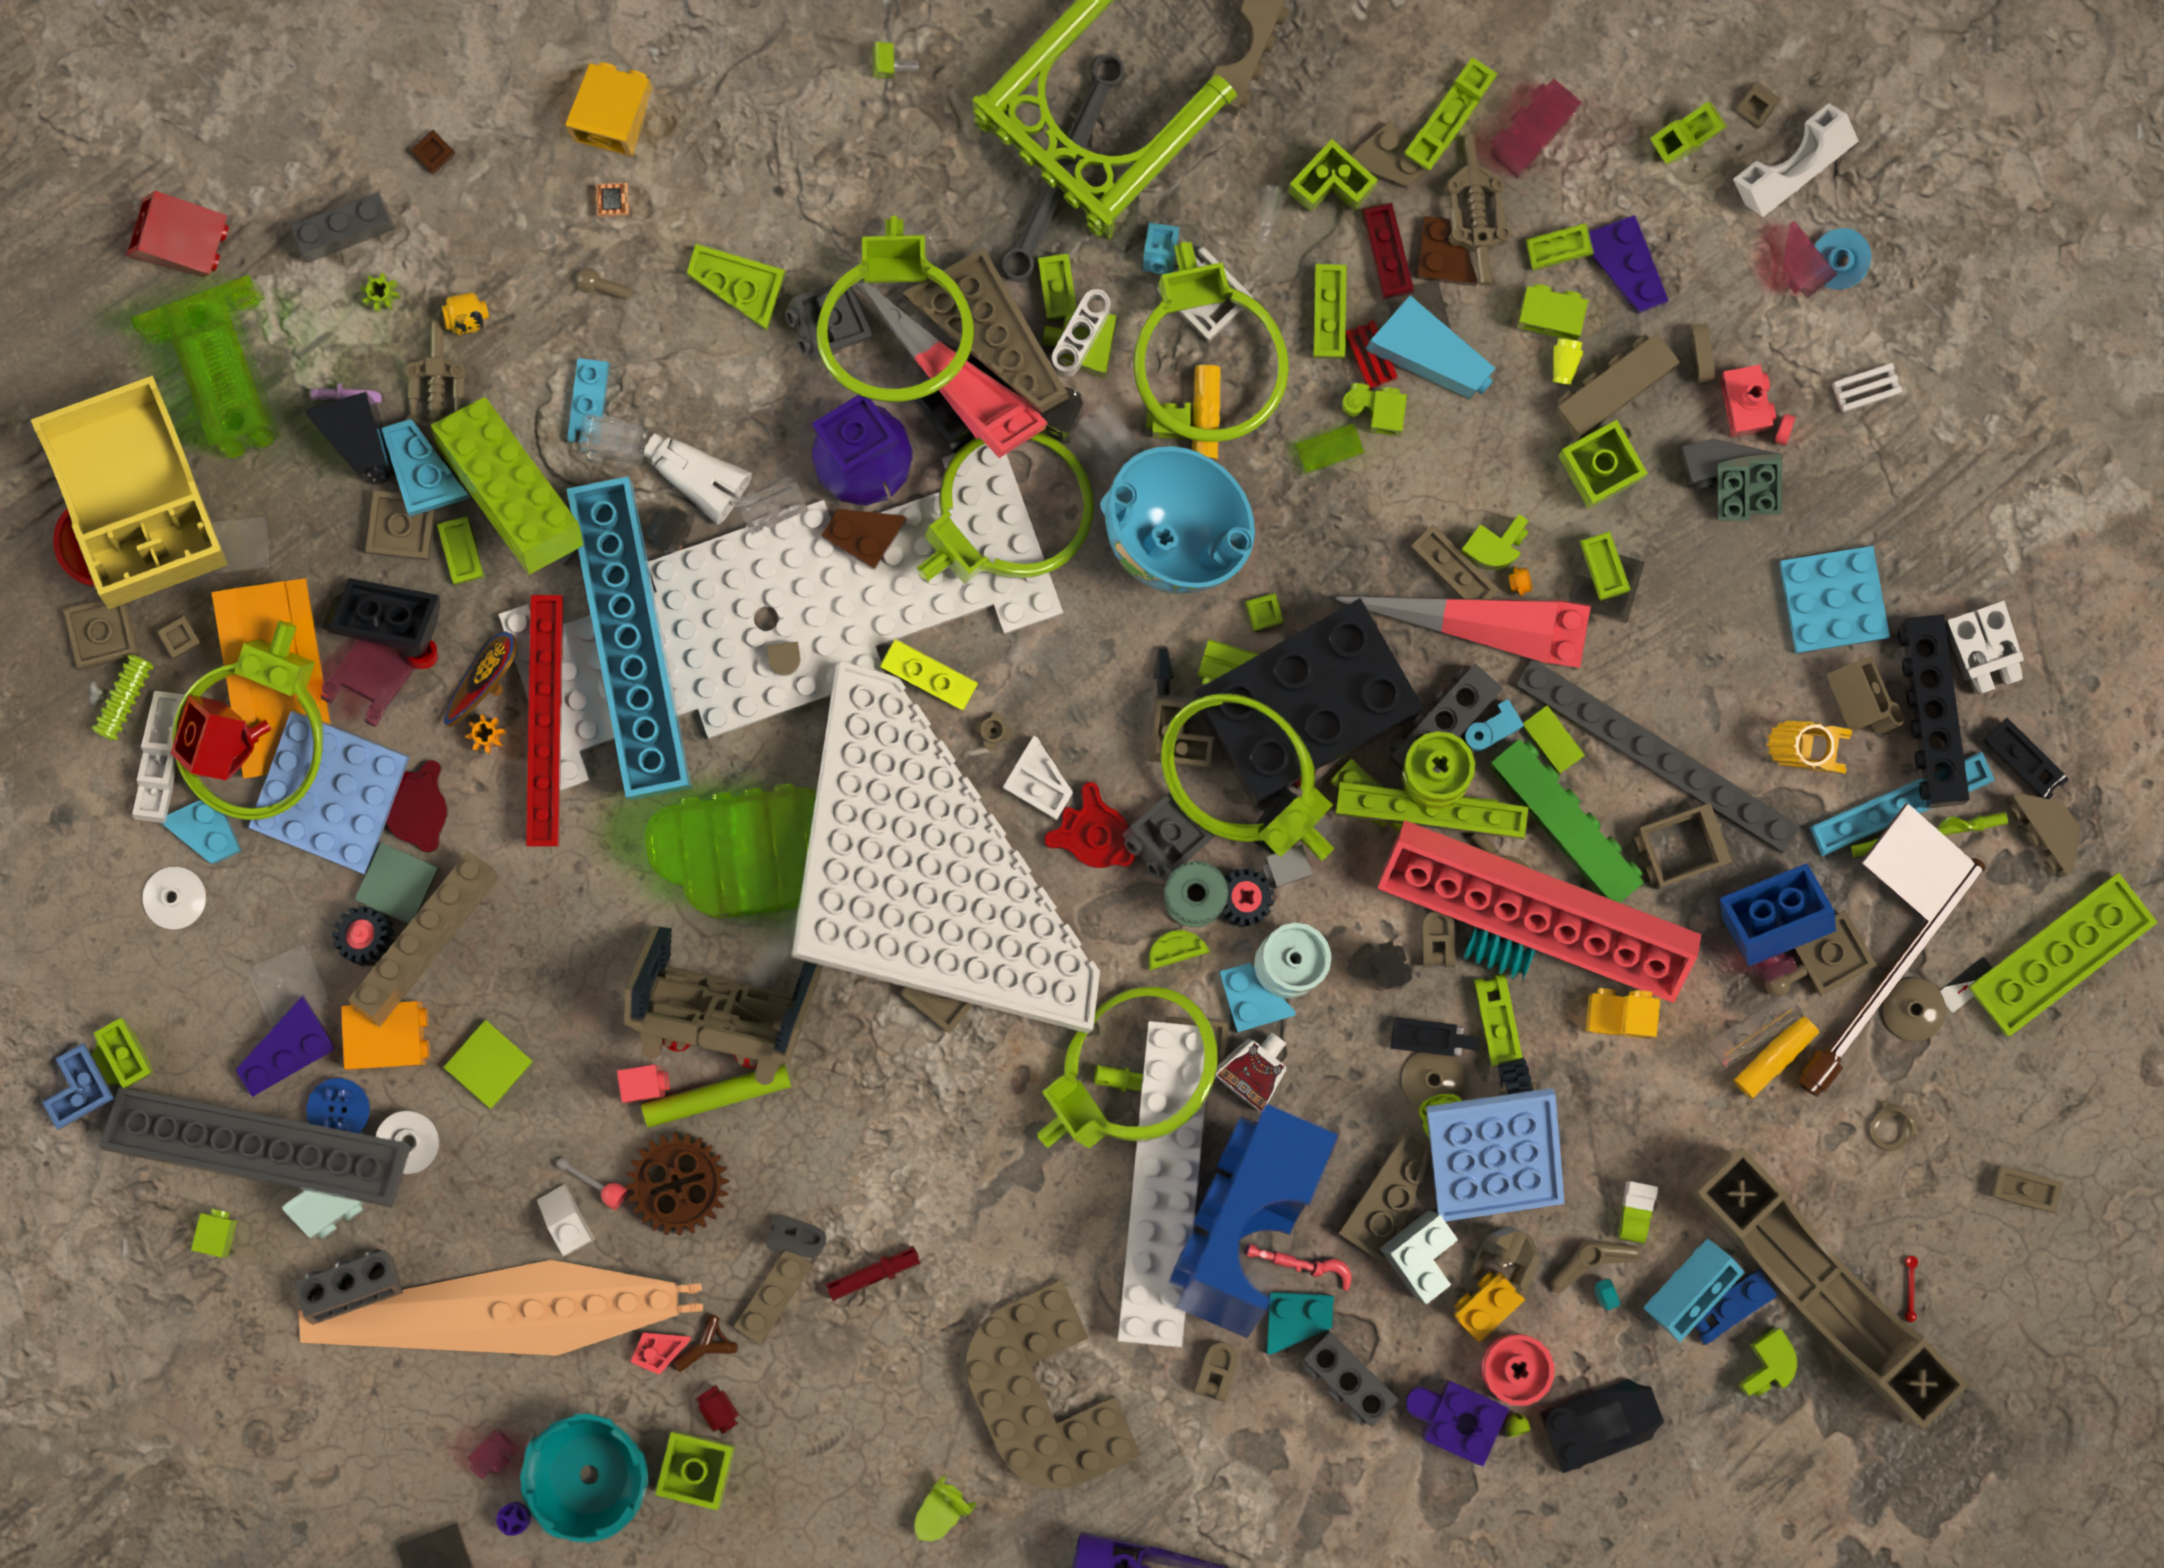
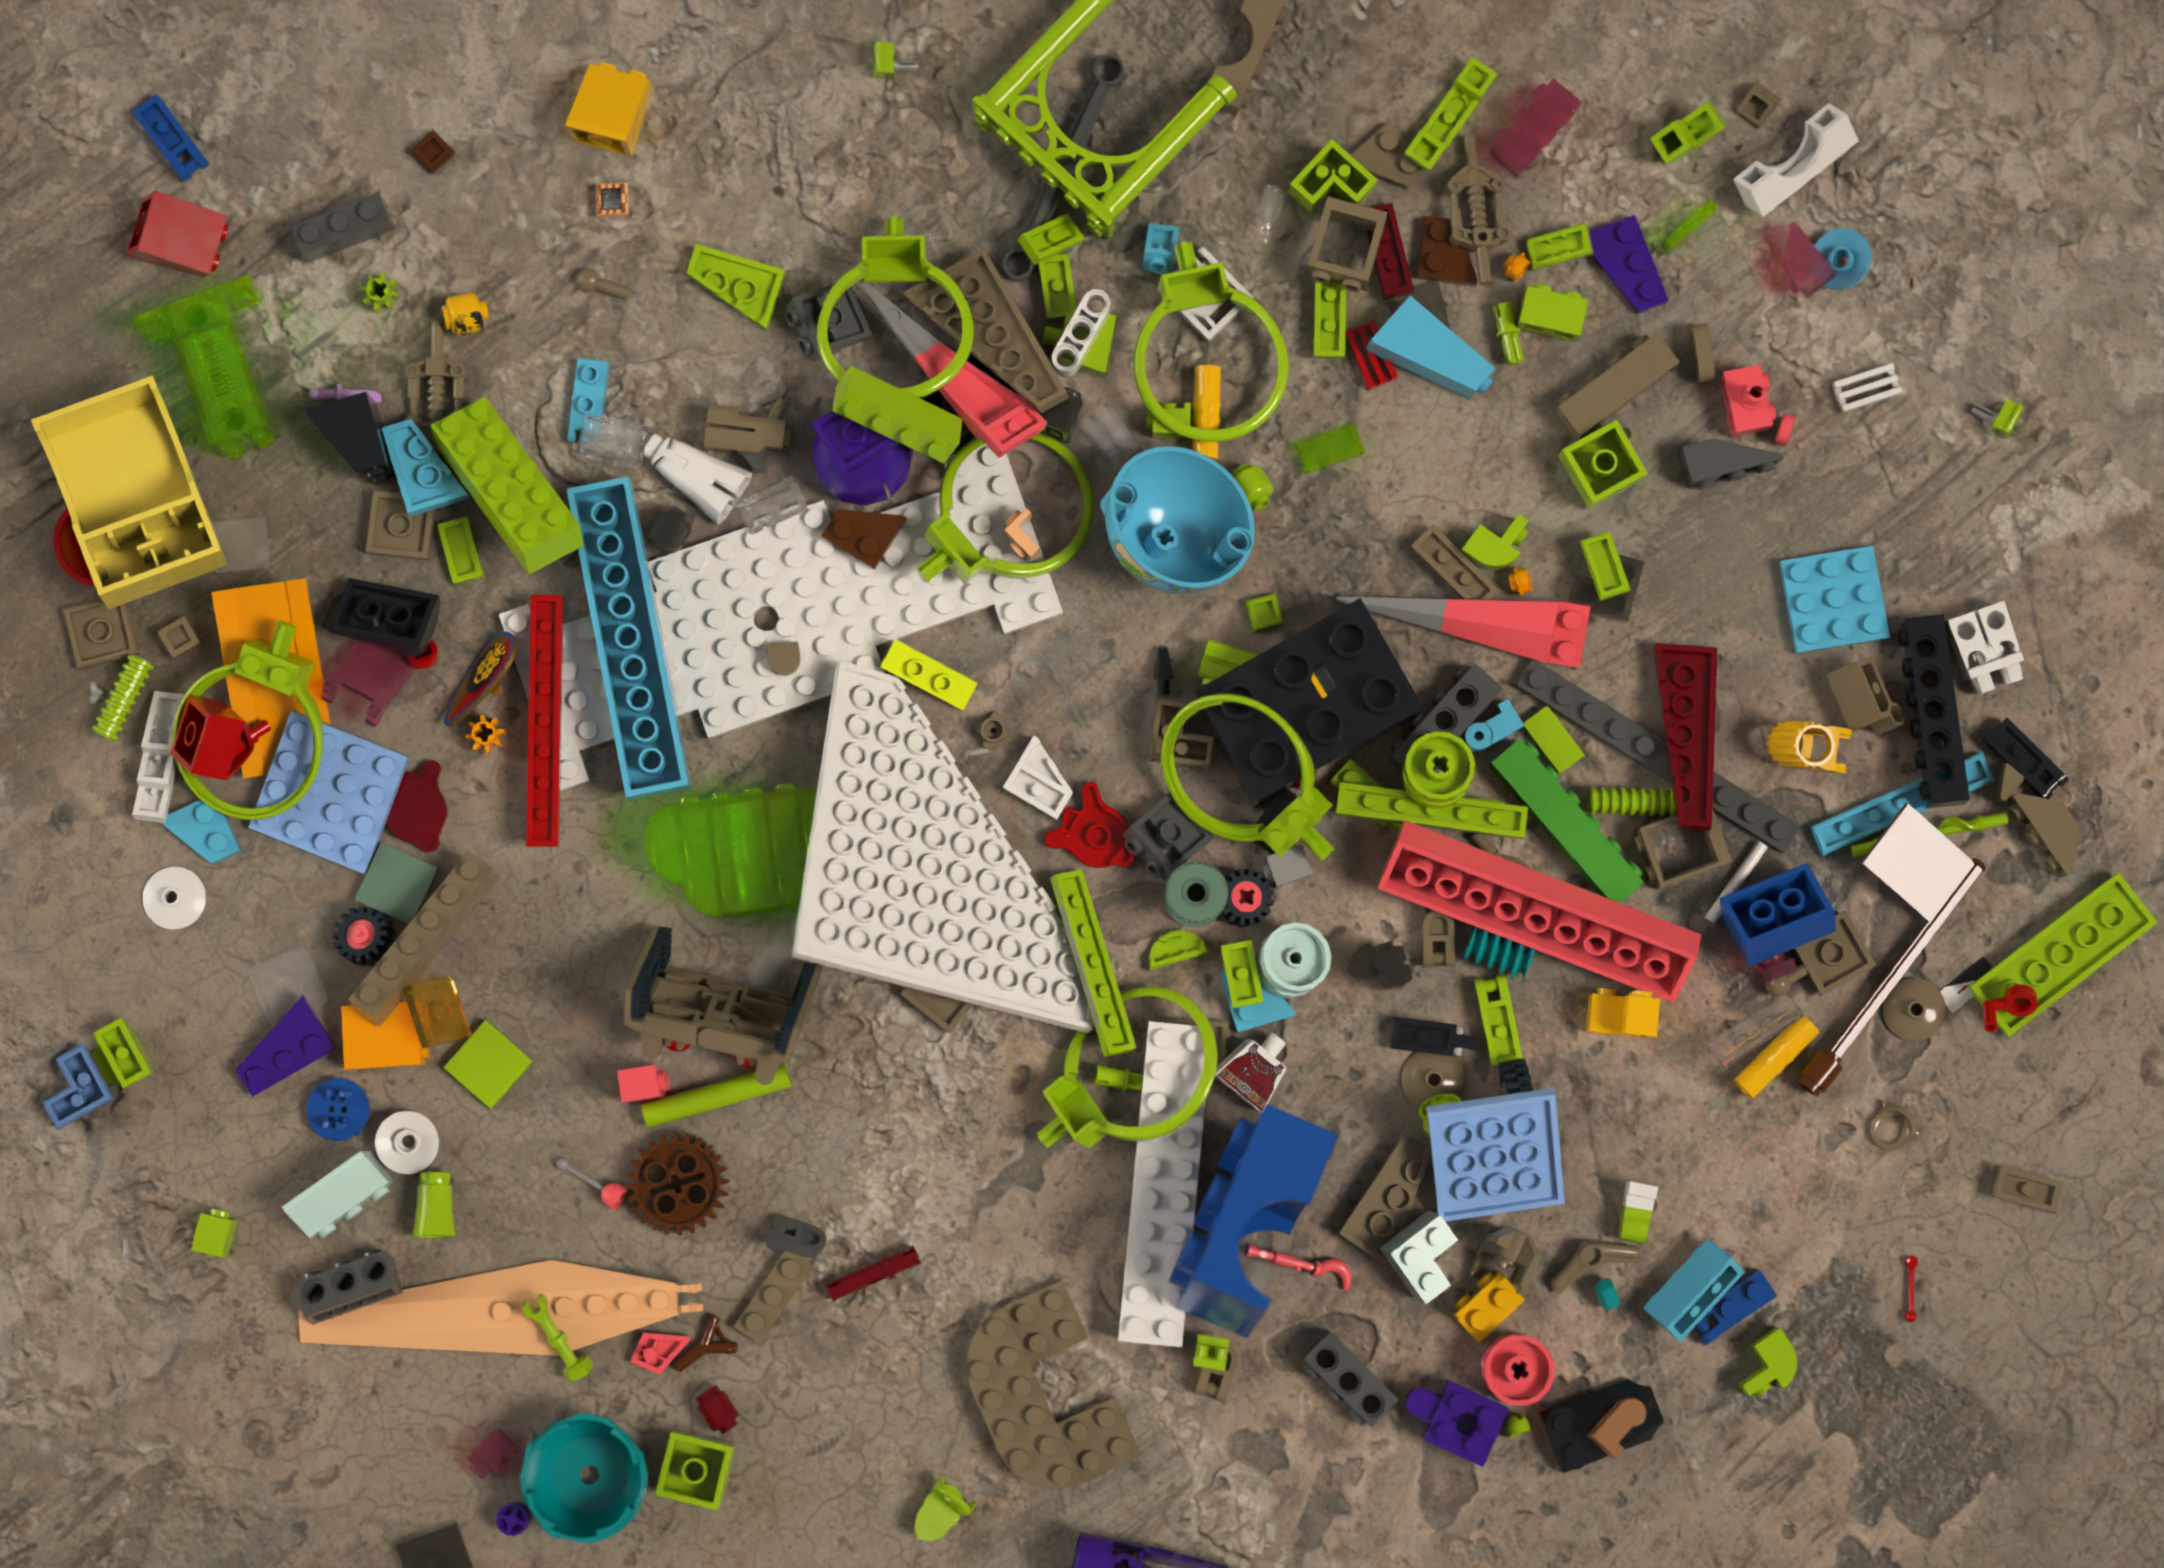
(170, 136): none -> blue plate
(255, 1147): dark grey plate -> none
(434, 1207): none -> lime plant
(437, 1012): none -> clear yellow tile
(565, 1220): white slope -> none
(575, 1367): none -> lime piece
(747, 434): none -> dark tan piece
(897, 414): none -> lime brick
(1021, 542): none -> light nougat bracket
(1051, 239): none -> lime plate
(1093, 963): none -> lime plate
(1211, 1352): none -> lime tile
(1242, 974): none -> lime plate
(1254, 484): none -> lime head
(1297, 1318): teal wing -> none
(1326, 679): none -> black sticker
(1354, 216): none -> dark tan window
(1384, 406): lime brick -> none
(1508, 333): none -> lime axle
(1516, 266): none -> light orange plate
(1566, 360): neon yellow cone -> none
(1616, 1424): none -> medium nougat leg
(1631, 801): none -> lime piece
(1688, 227): none -> clear neon green tile
(1688, 710): none -> dark red wing
(1737, 879): none -> white bar
(1749, 487): sand green slope -> none
(1843, 1310): dark tan arch -> none
(2002, 422): none -> lime piece
(2007, 782): none -> dark tan slope
(2018, 1001): none -> red plate

